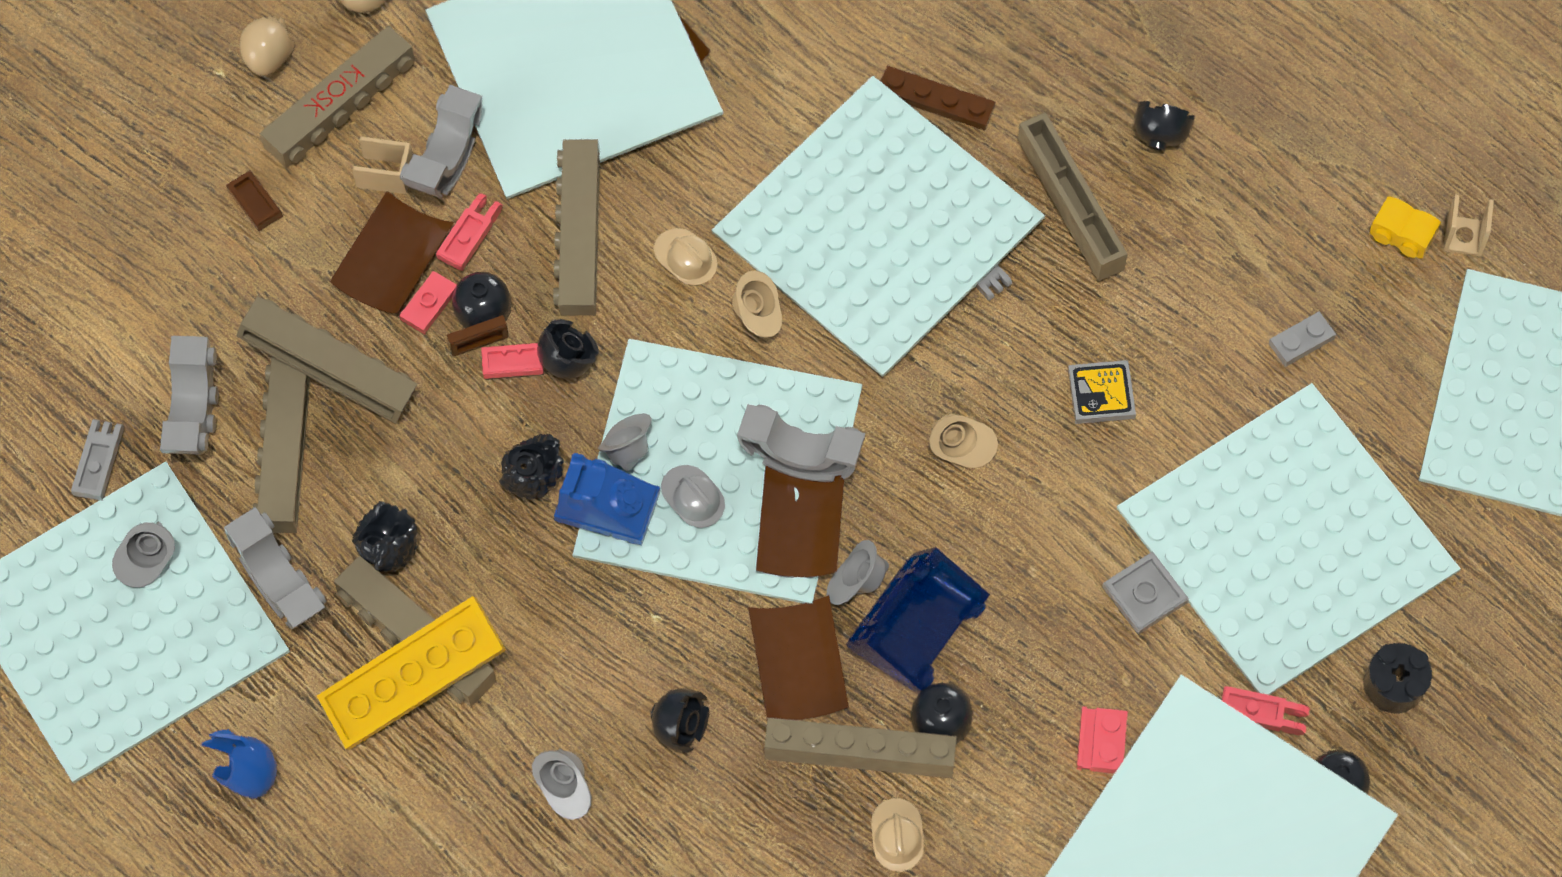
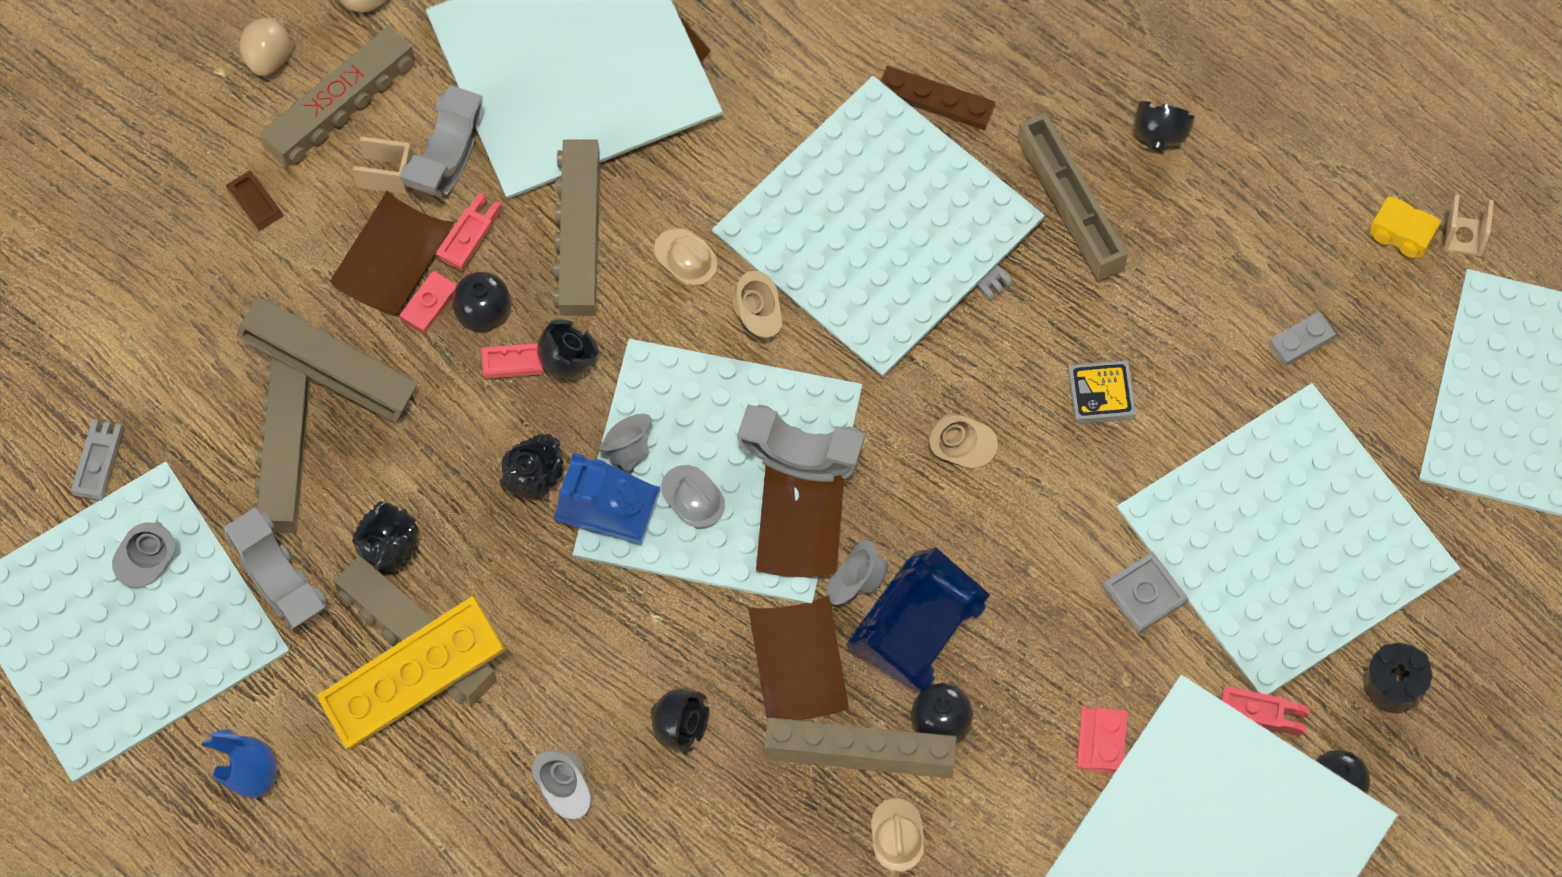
(192, 396): light grey brick -> none
(477, 336): reddish brown tile -> none

